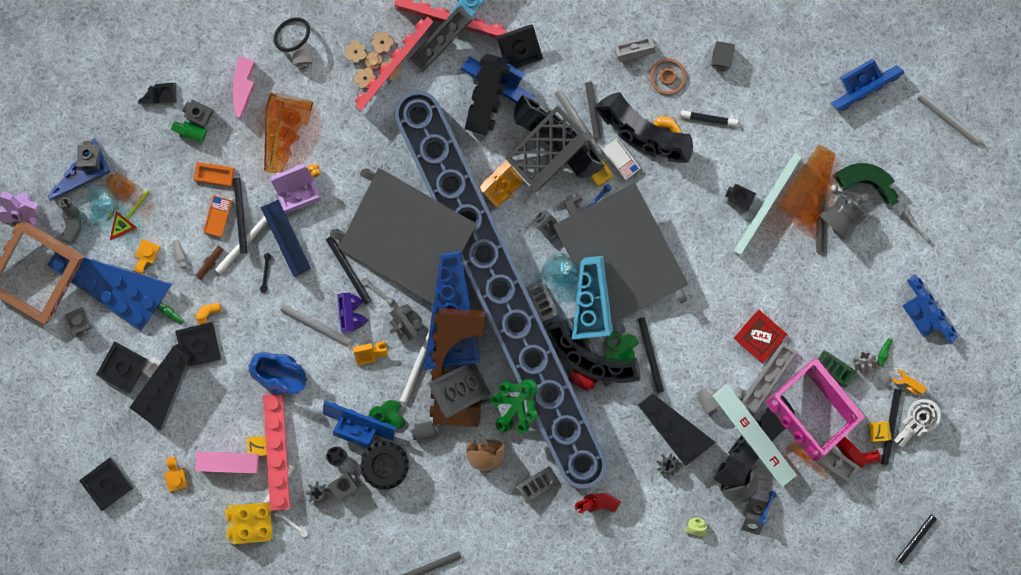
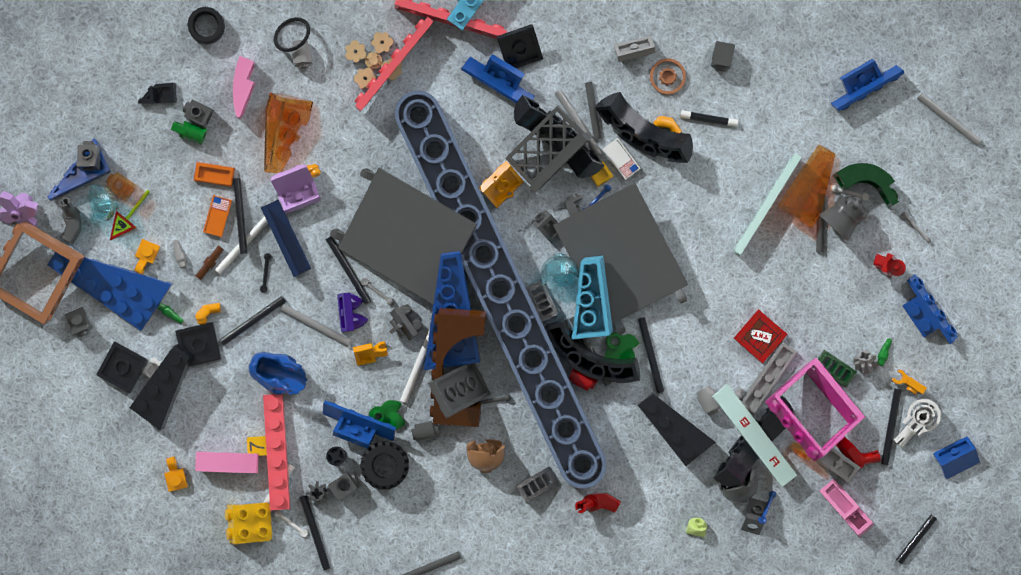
(106, 484): black plate -> none
(202, 11): none -> black tyre
(251, 321): none -> black bar
(315, 533): none -> black bar
(442, 38): dark grey tile -> none
(487, 94): black wedge -> none
(527, 391): green plant -> none
(665, 459): dark grey gear -> none
(748, 197): black brick -> none
(846, 508): none -> bright pink slope
(880, 431): yellow tile -> none
(889, 265): none -> red hips
(957, 457): none -> blue panel

